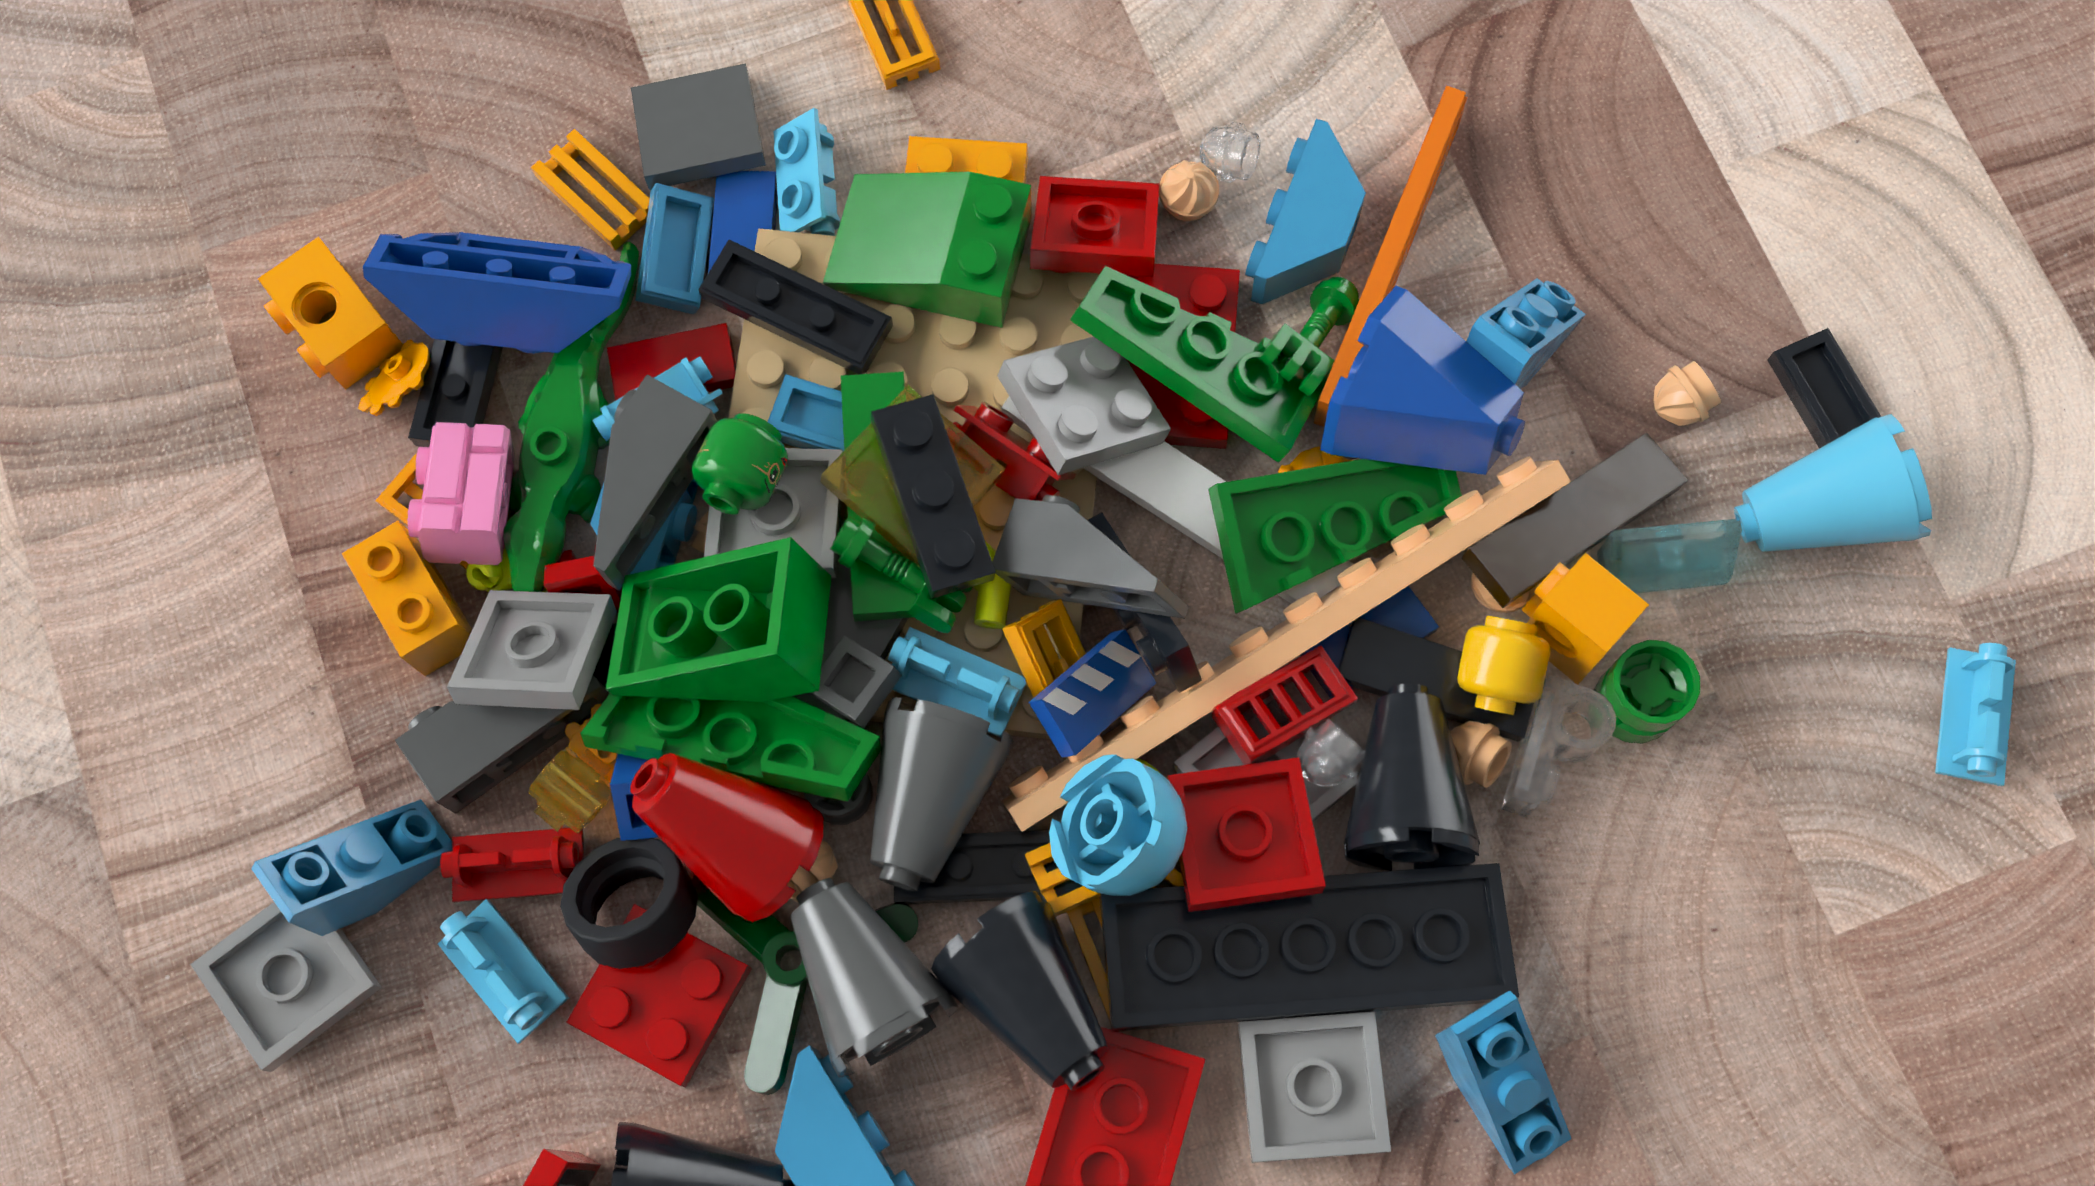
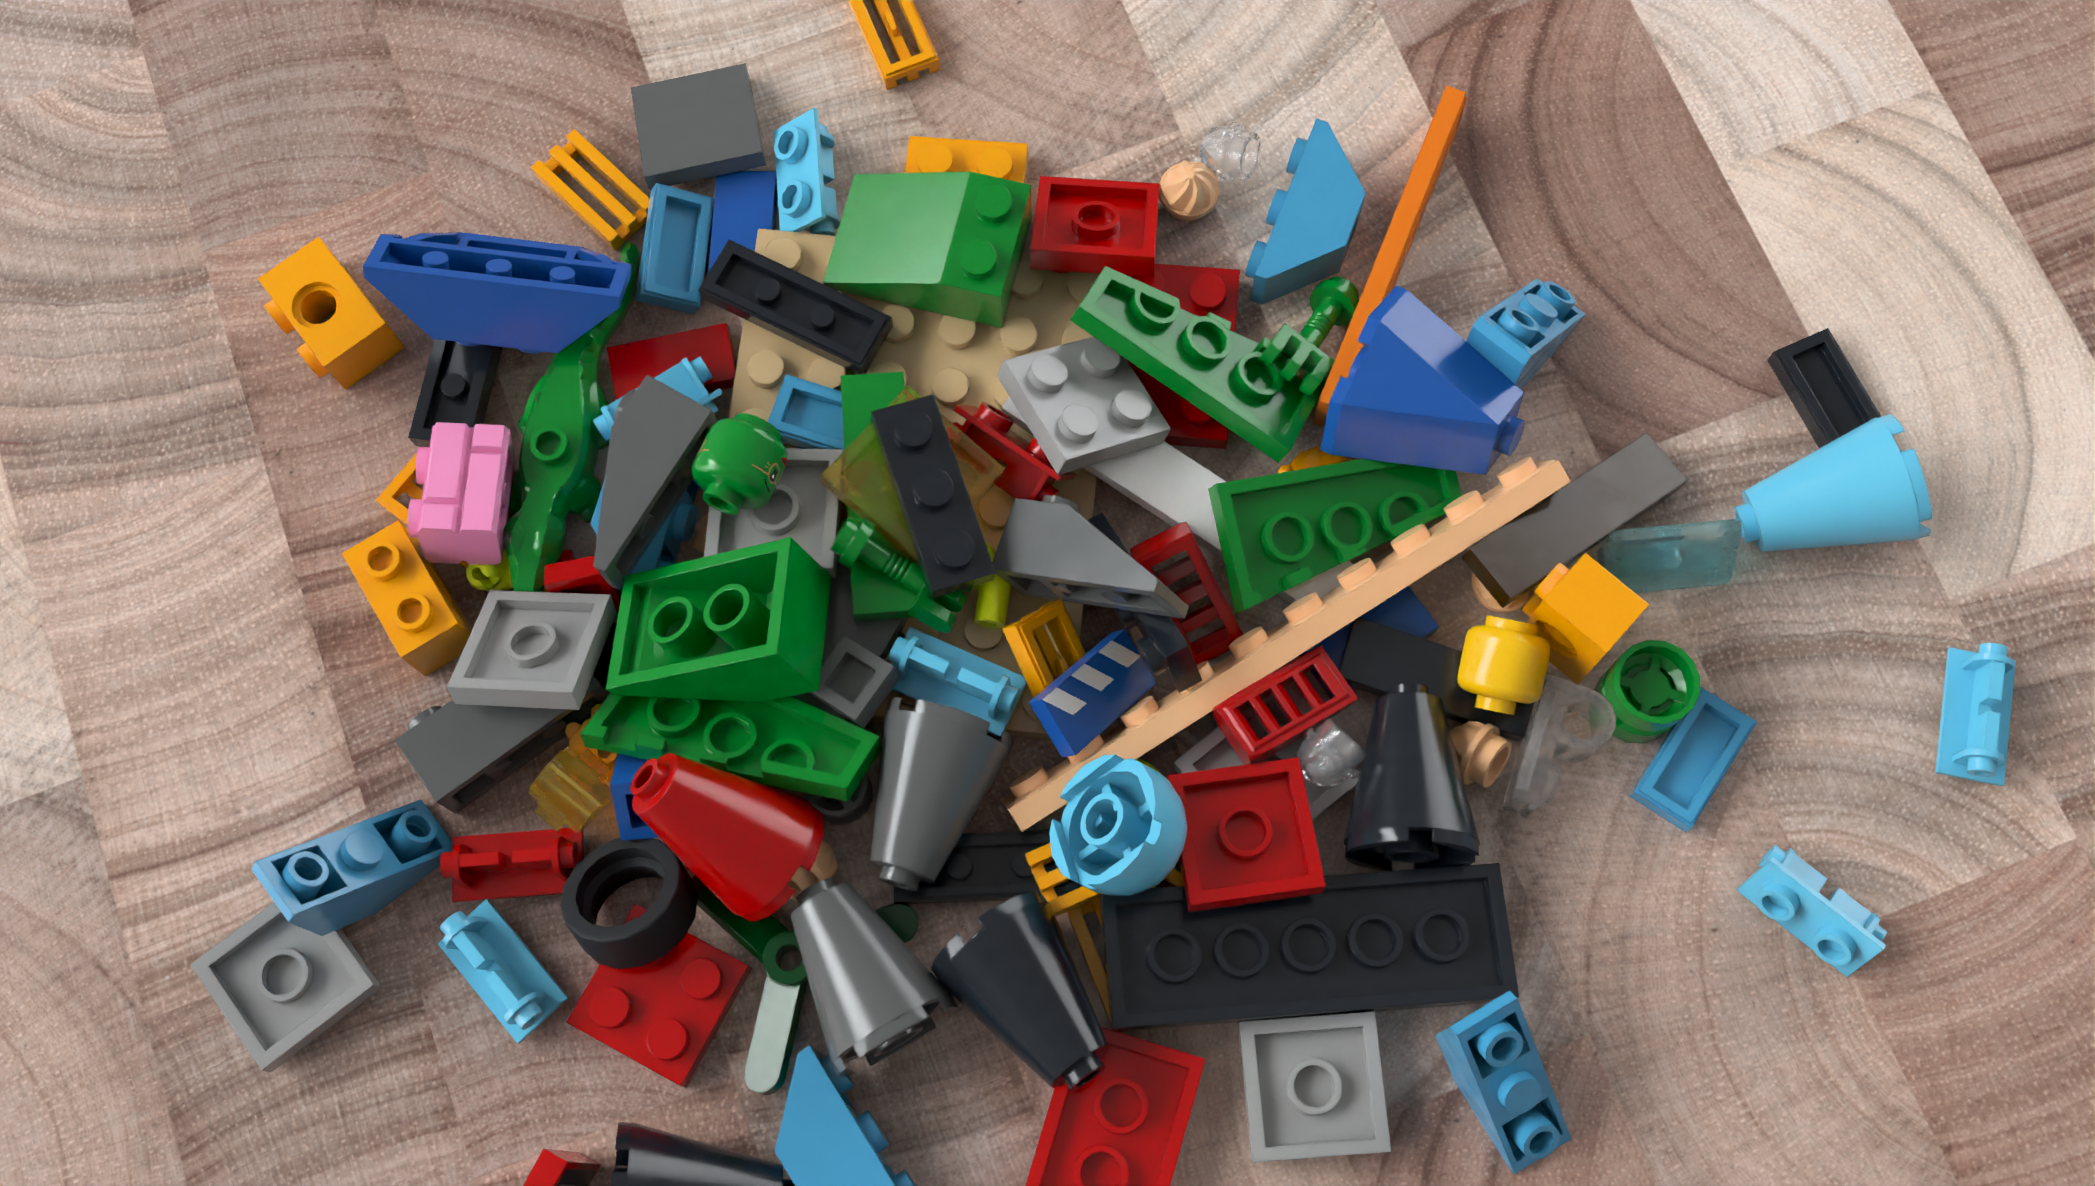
(396, 378): light orange piece -> none
(1168, 545): none -> red slope
(1685, 395): light nougat plate -> none
(1693, 760): none -> dark azure tile
(1833, 927): none -> medium azure hinge

